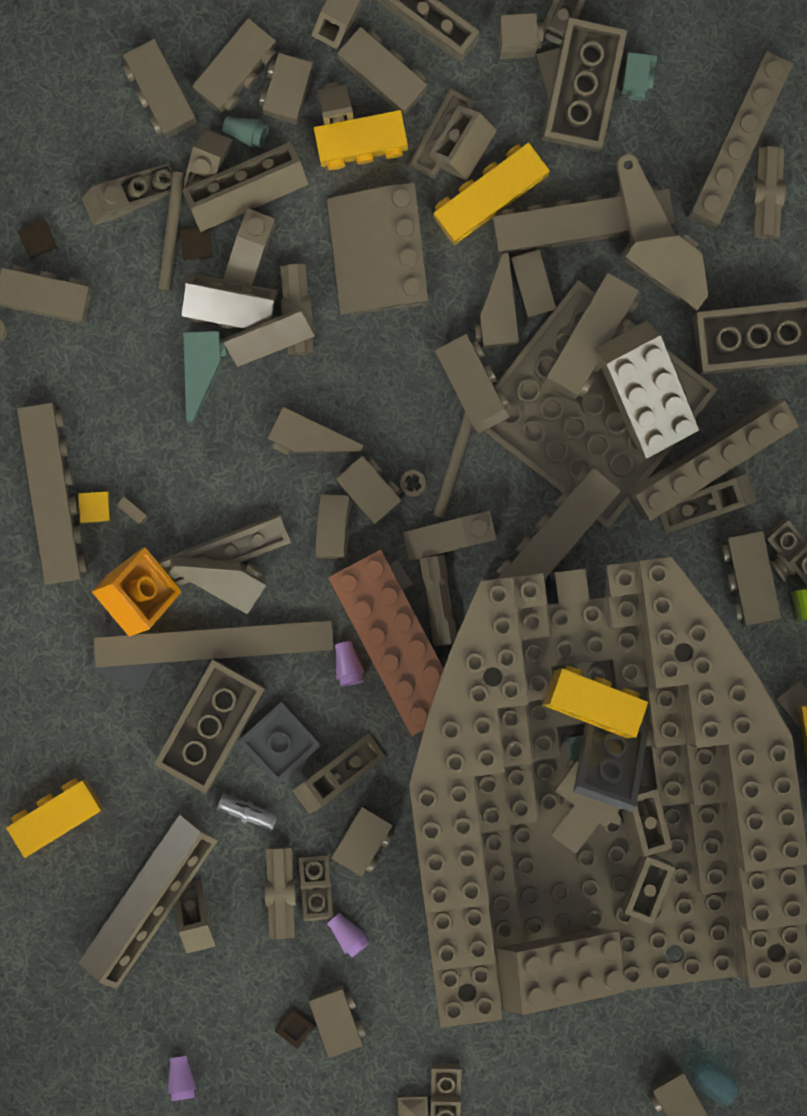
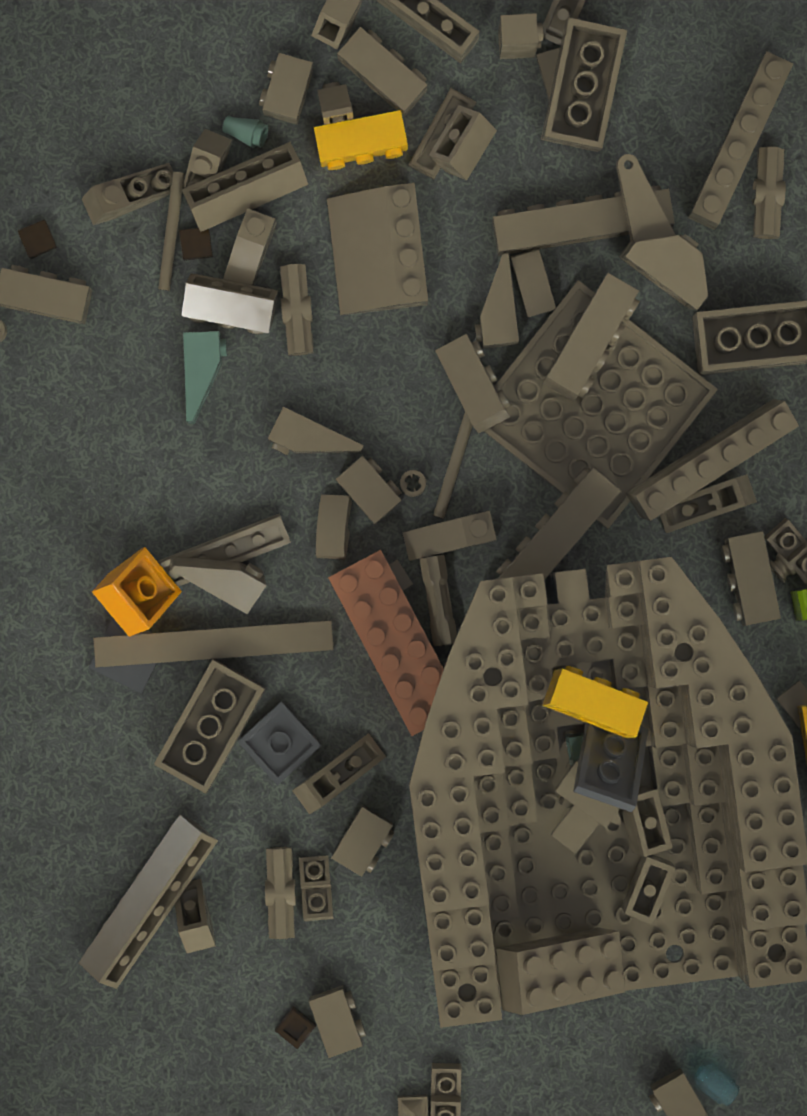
(50, 493): dark tan brick -> none
(54, 816): yellow brick -> none
(94, 507): yellow tile -> none
(133, 510): dark tan tile -> none
(158, 89): dark tan brick -> none
(181, 1082): lavender cone -> none
(235, 67): dark tan brick -> none
(247, 811): light grey pin -> none
(270, 337): dark tan tile -> none
(348, 667): lavender cone -> none
(348, 935): lavender cone -> none
(490, 193): yellow brick -> none
(637, 75): sand green brick -> none
(646, 389): brick -> none

